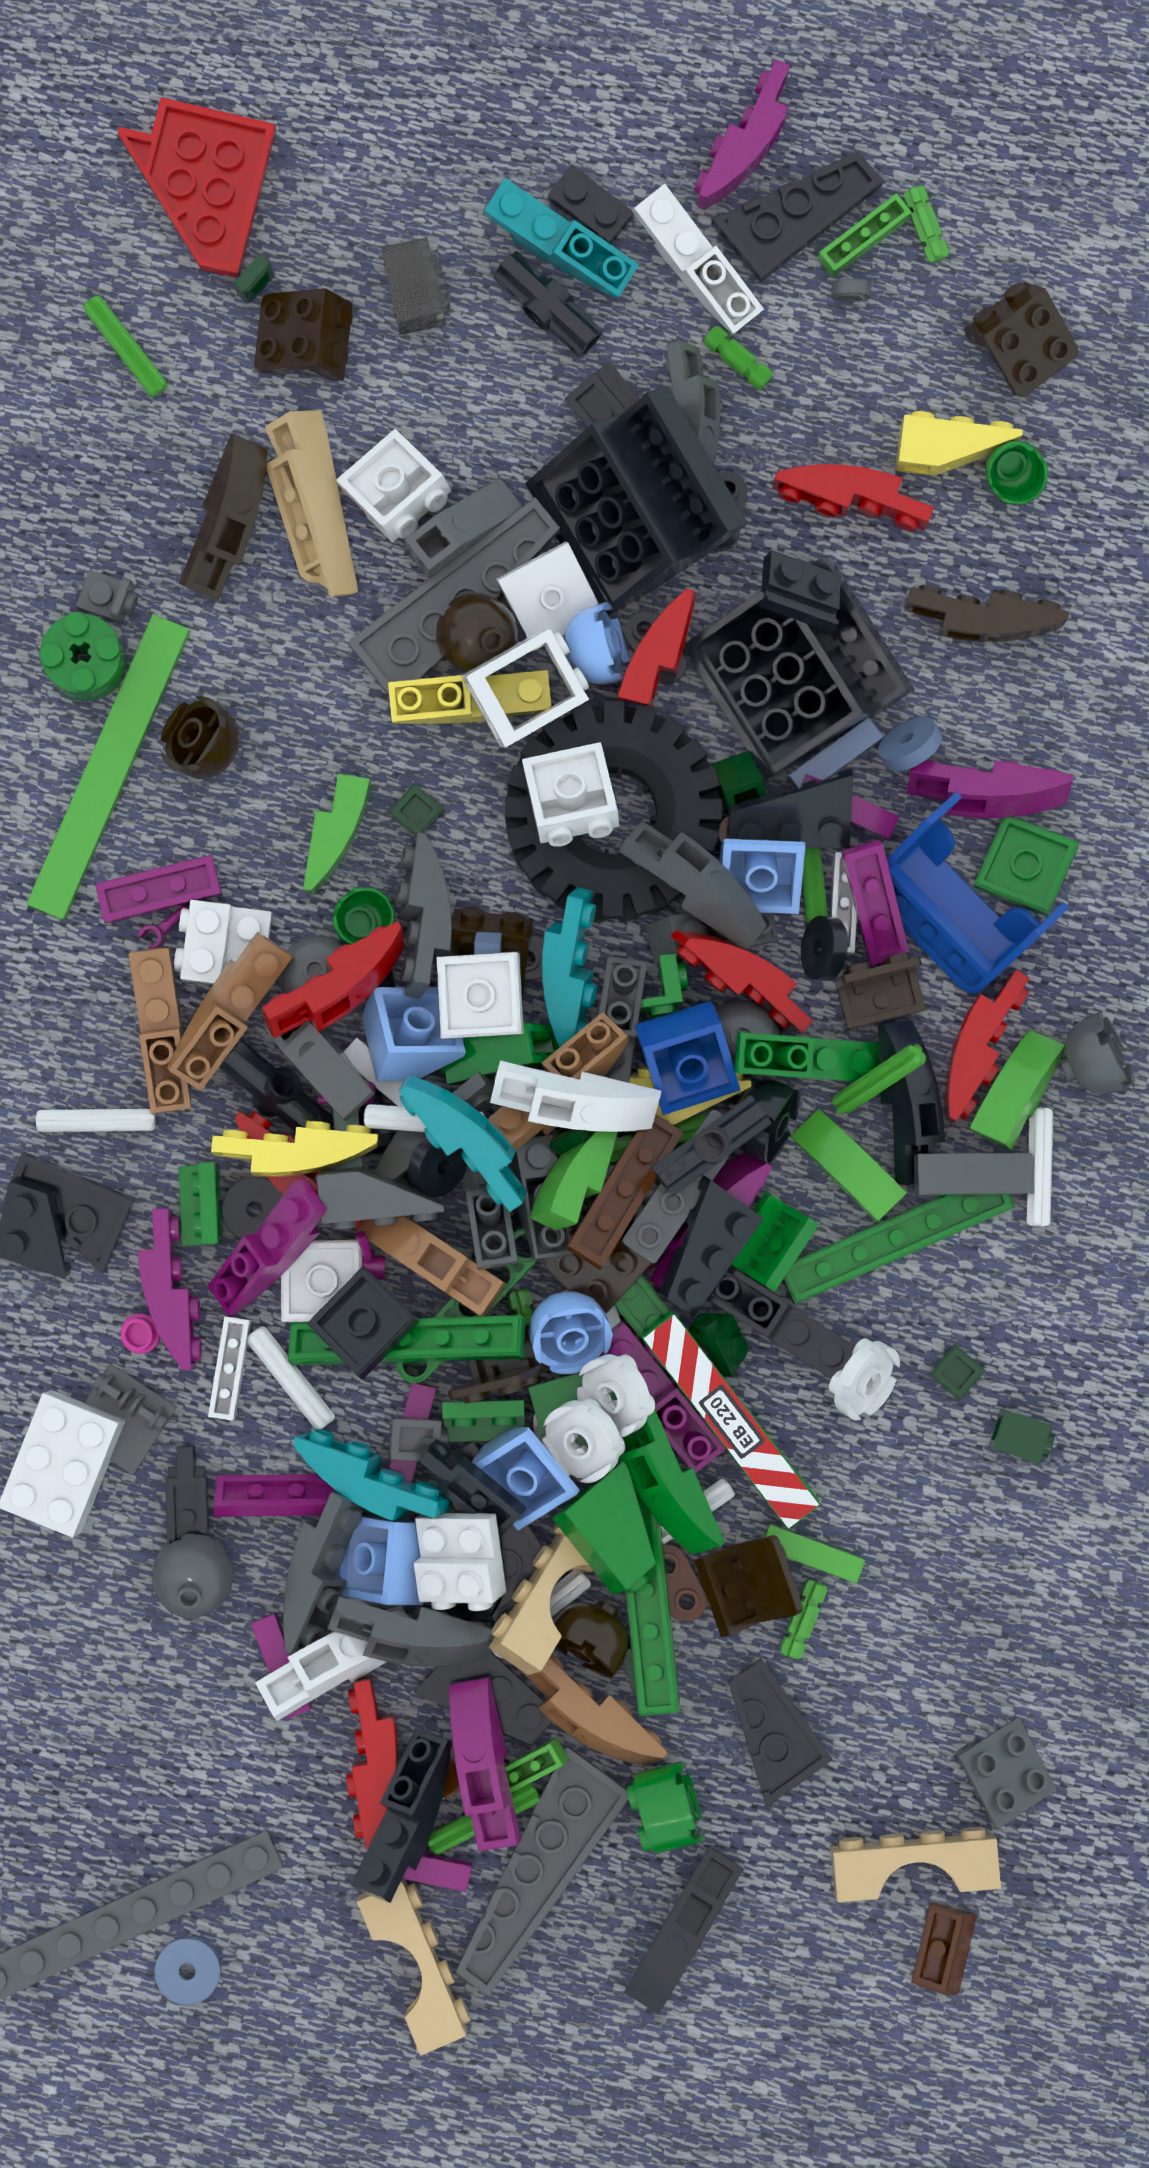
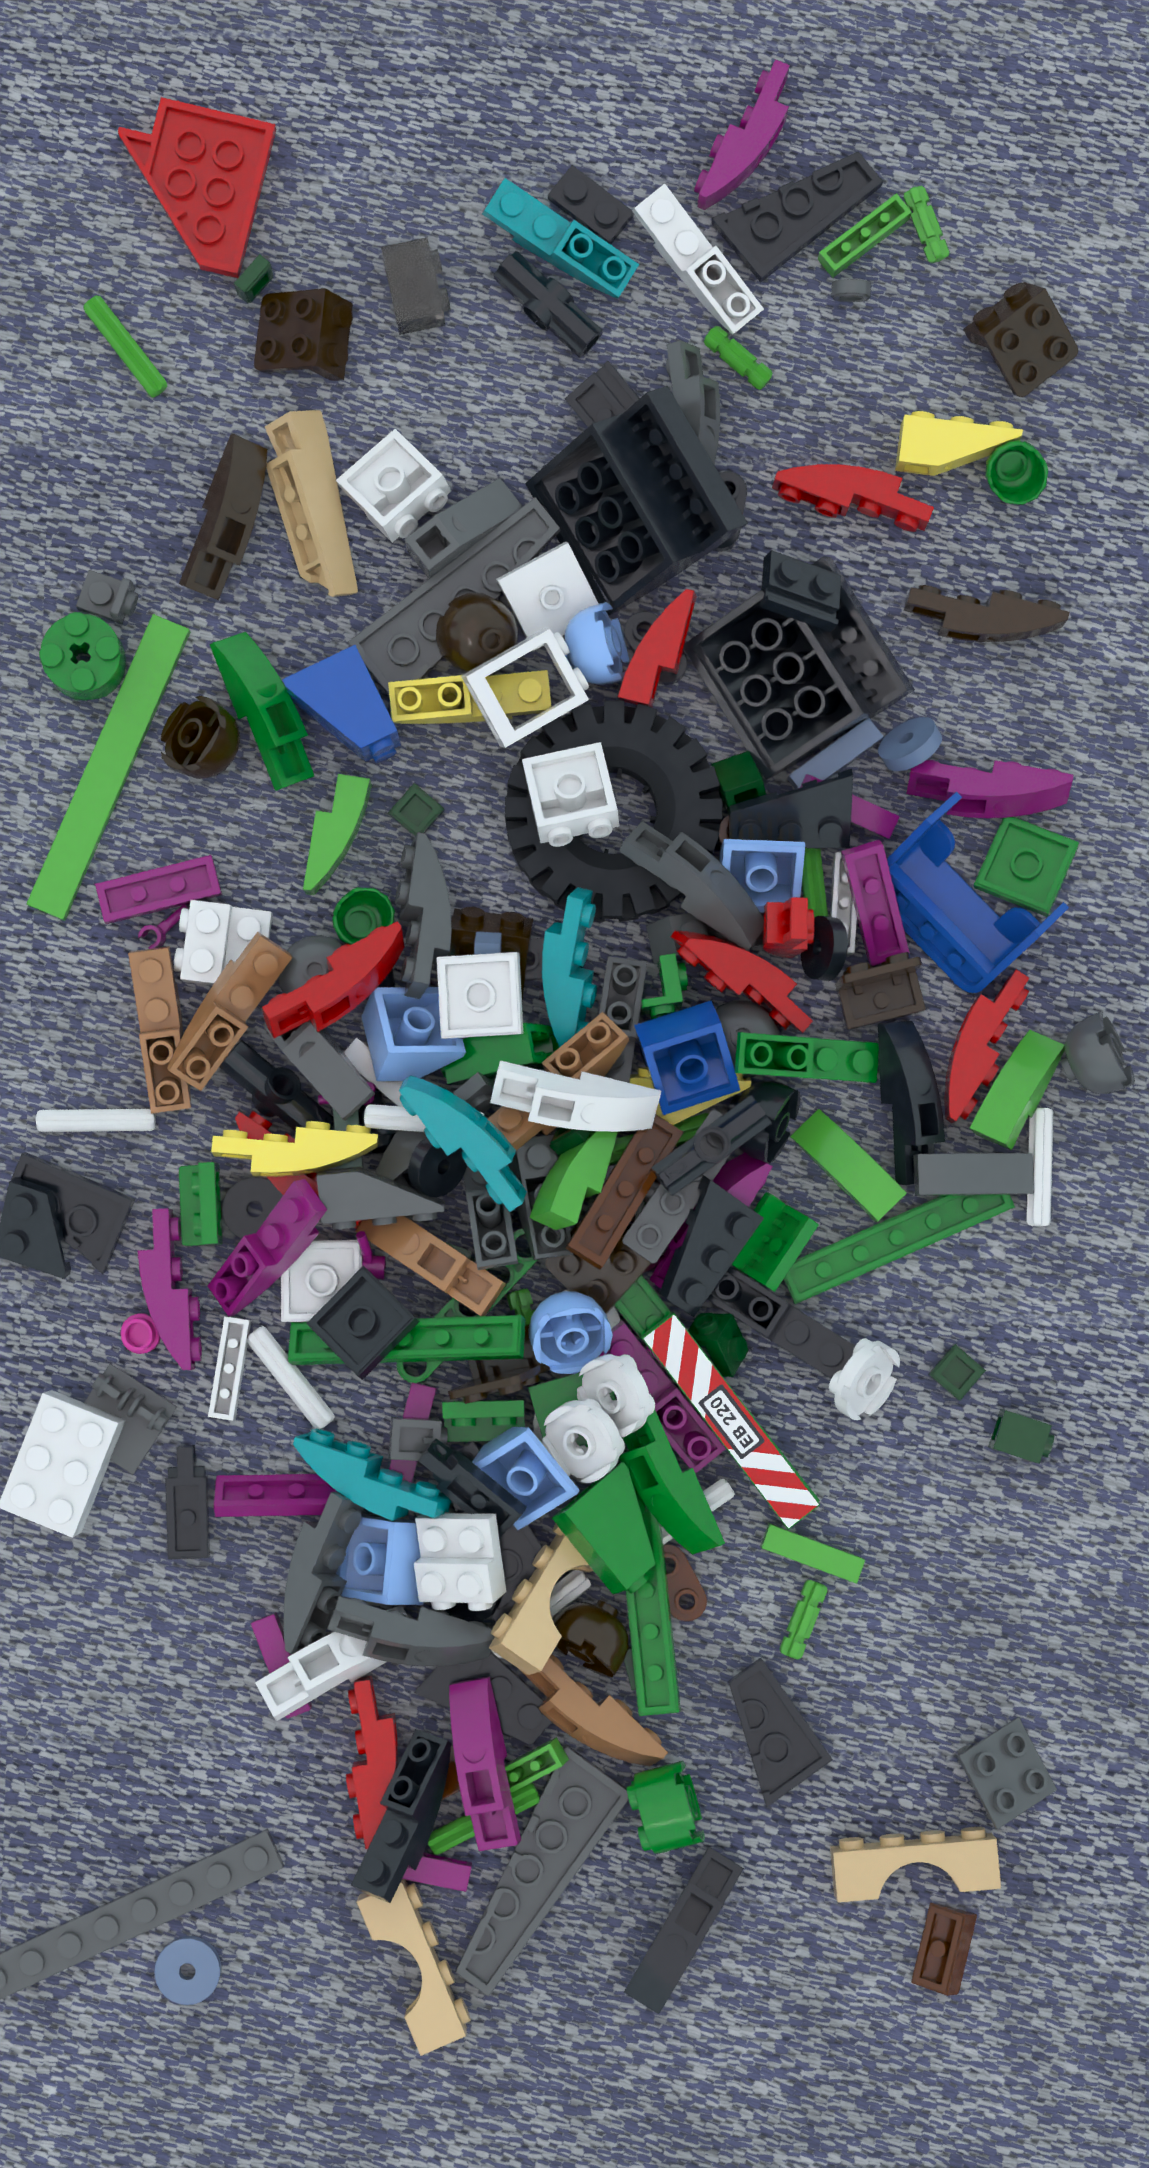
(192, 1576): dark grey cylinder -> none
(264, 700): none -> green slope
(346, 704): none -> blue slope
(749, 1584): dark brown bracket -> none
(788, 927): none -> red slope
(879, 1079): bright green axle -> none

